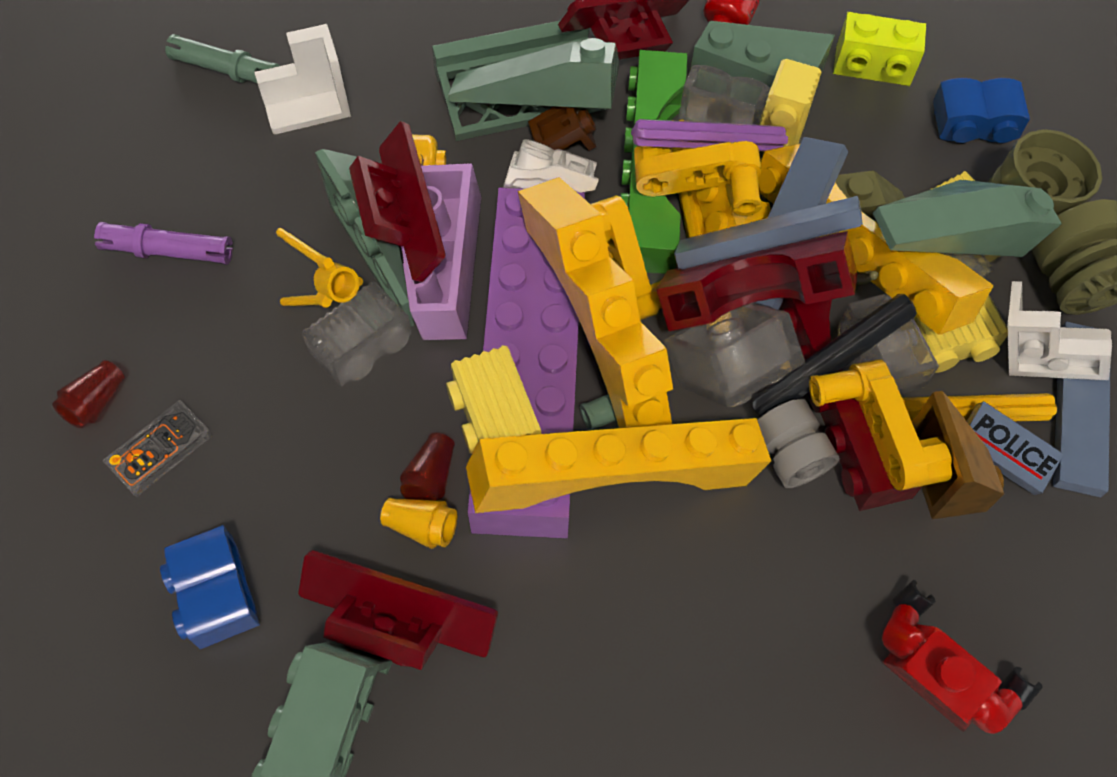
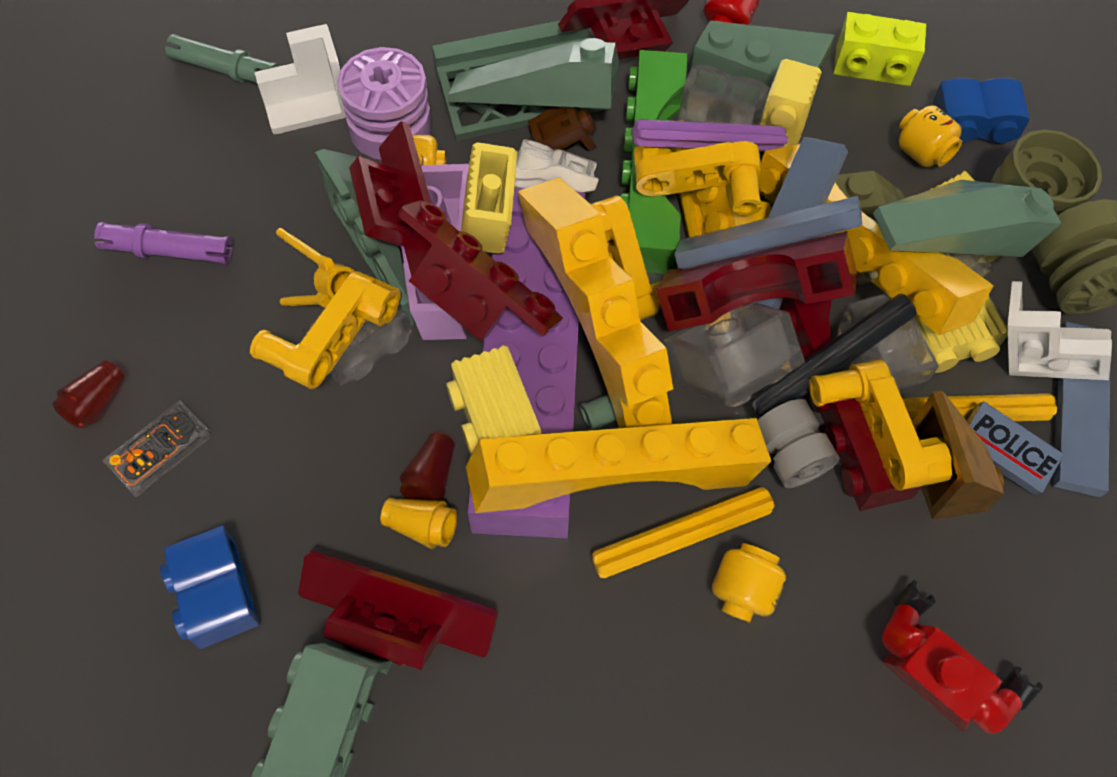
(314, 358): none -> yellow beam
(379, 92): none -> lavender wheel
(468, 280): none -> dark red bracket
(489, 195): none -> light yellow brick
(682, 532): none -> yellow axle
(749, 582): none -> yellow head
(930, 136): none -> yellow head

